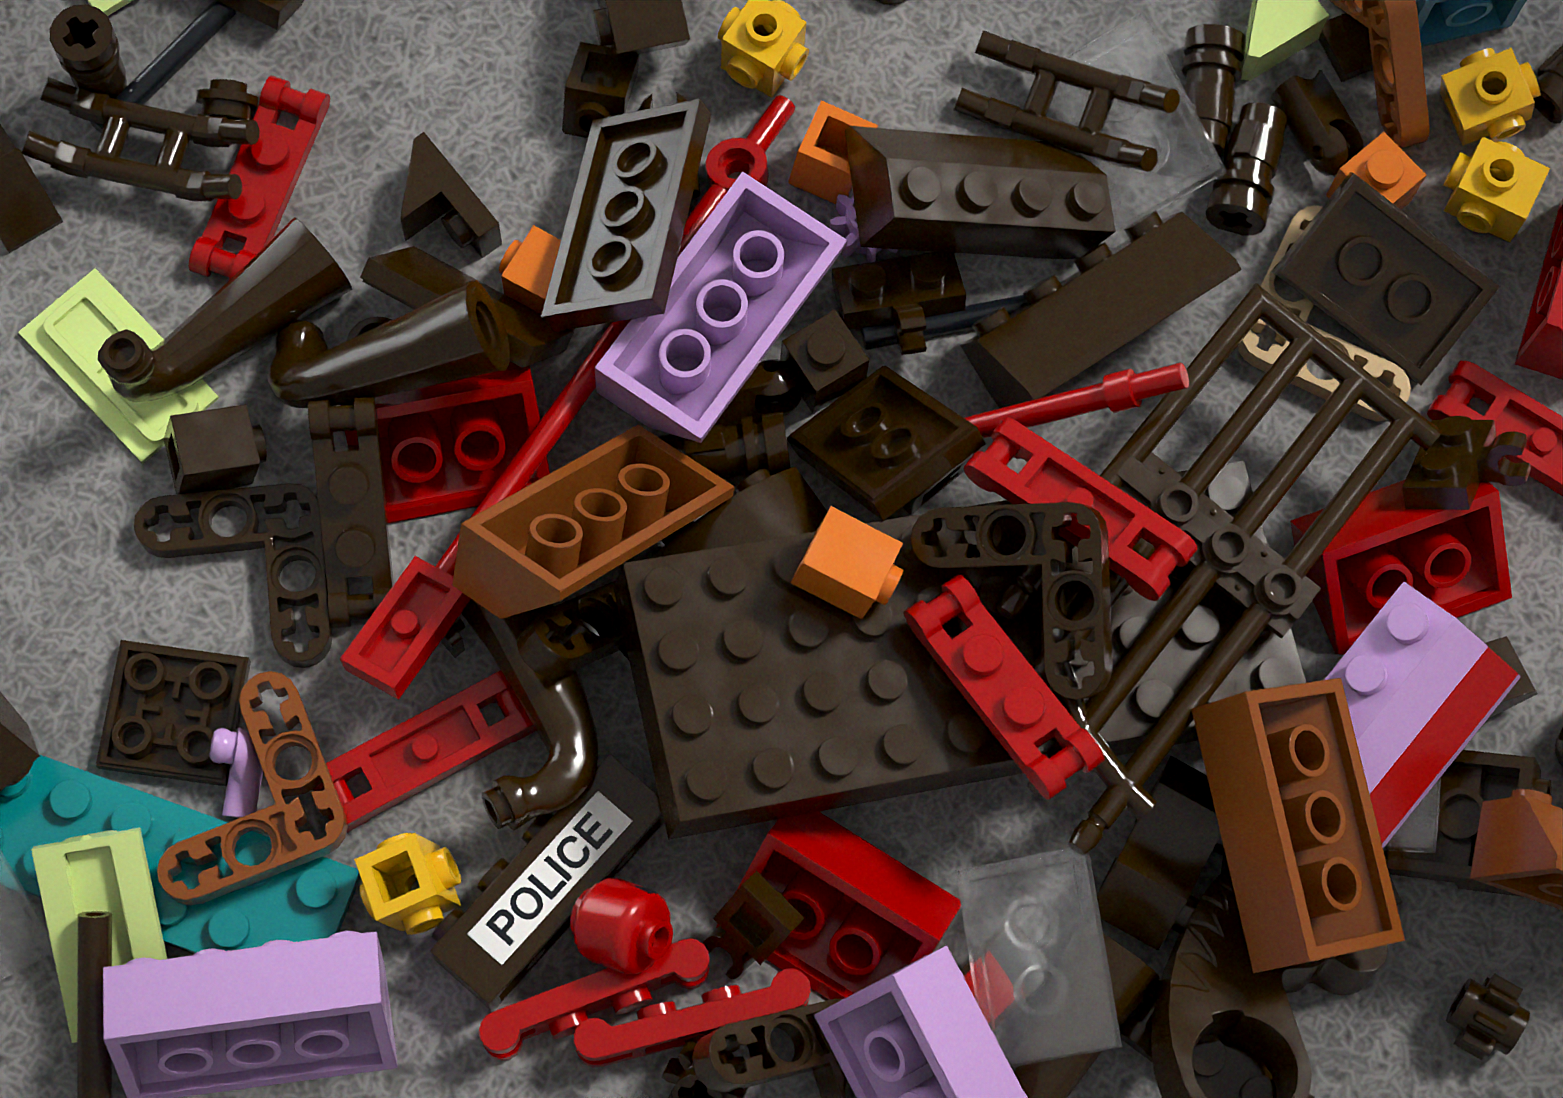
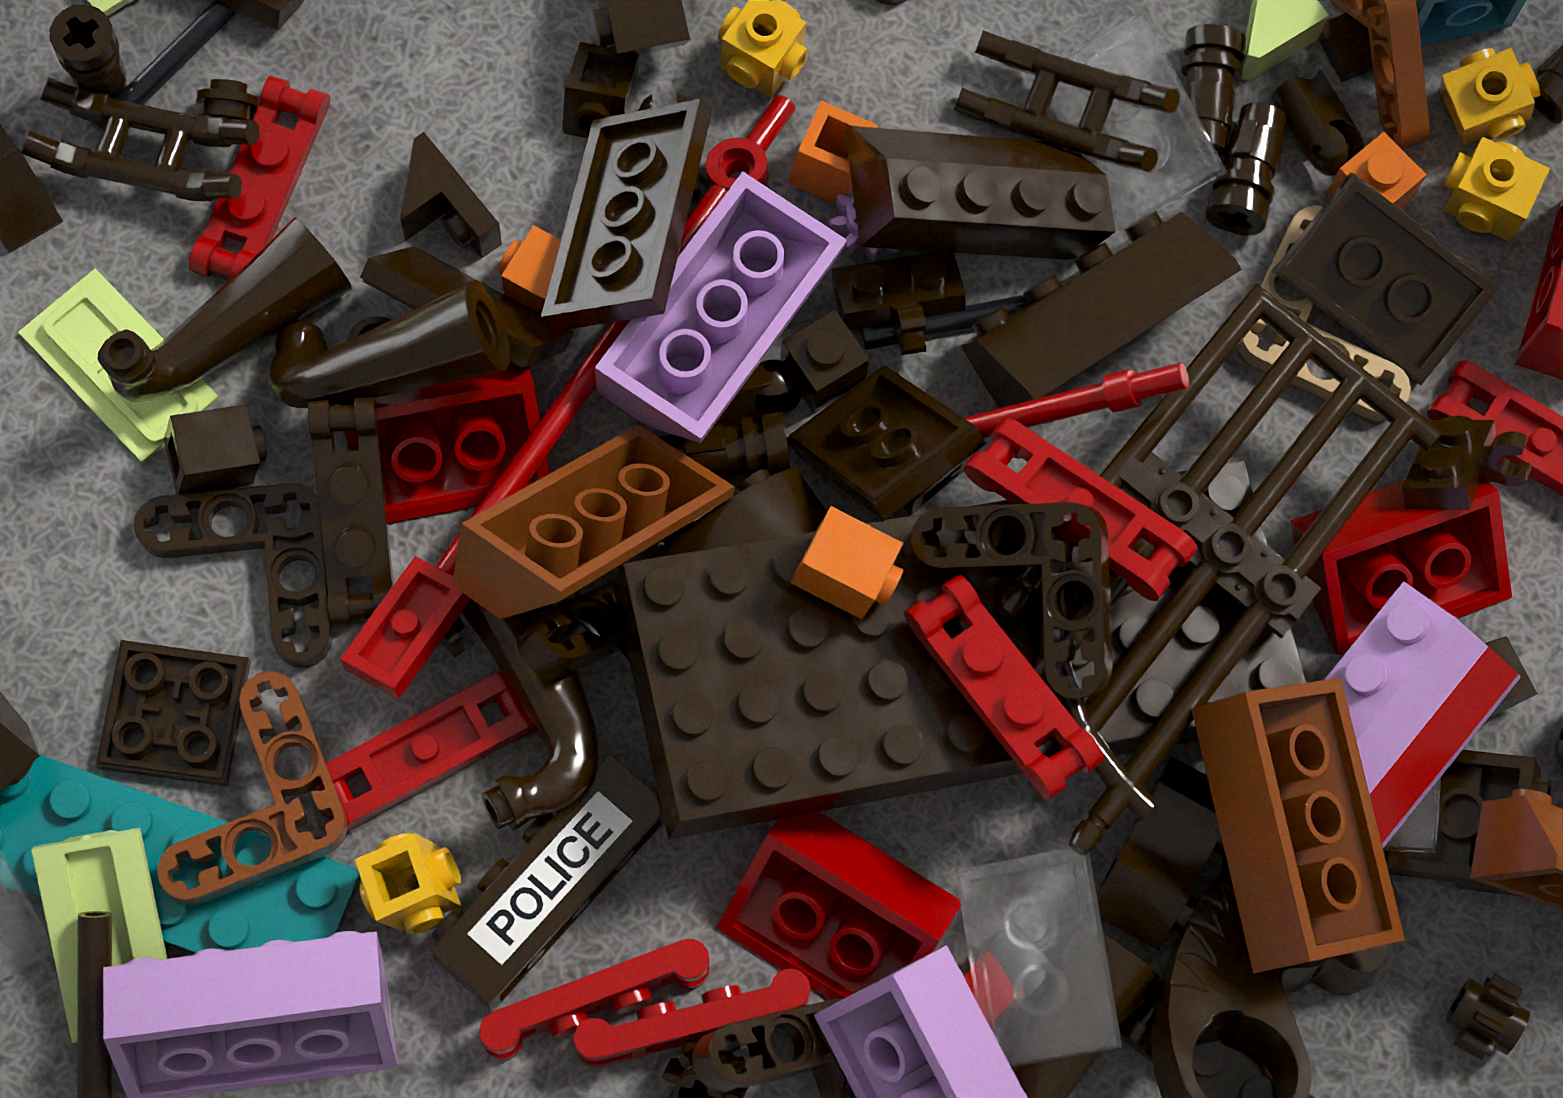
(244, 771): lavender arm -> none
(621, 925): red head -> none
(752, 924): dark brown plate -> none

